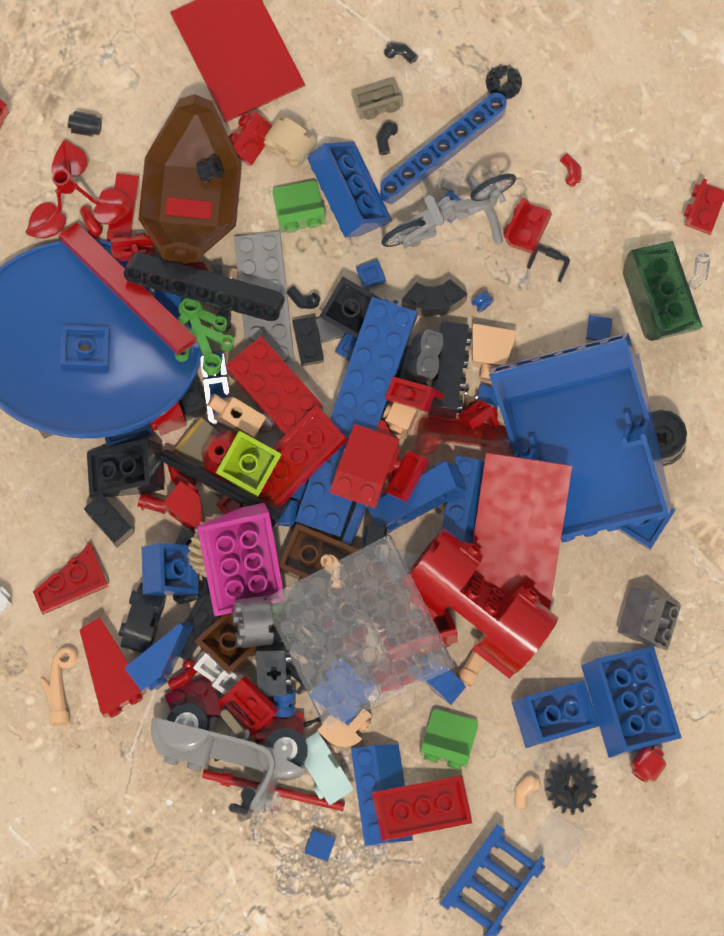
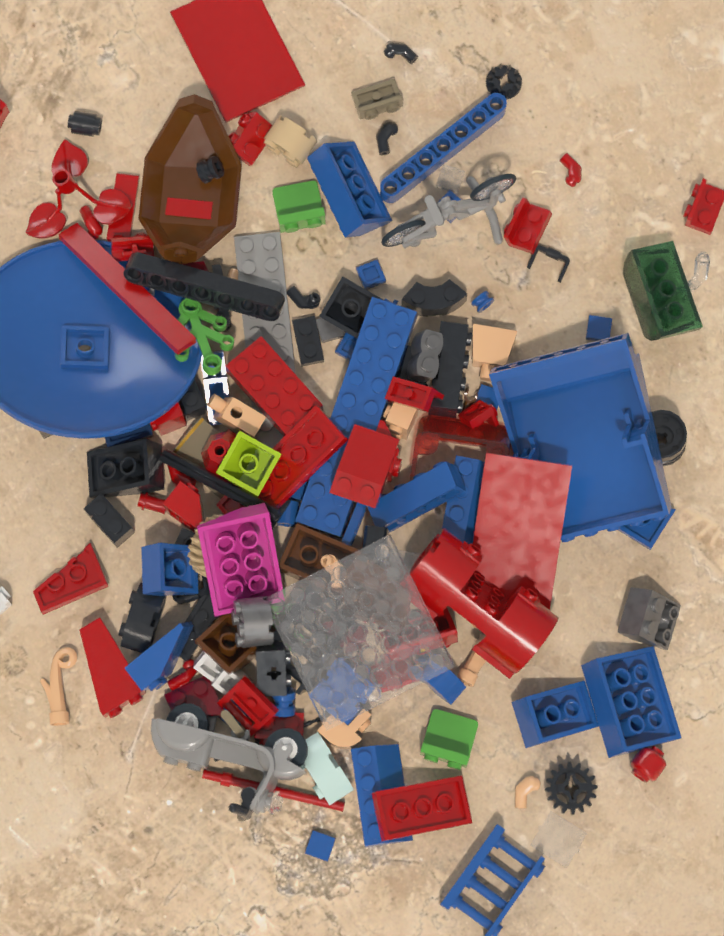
(407, 476): red tile -> none

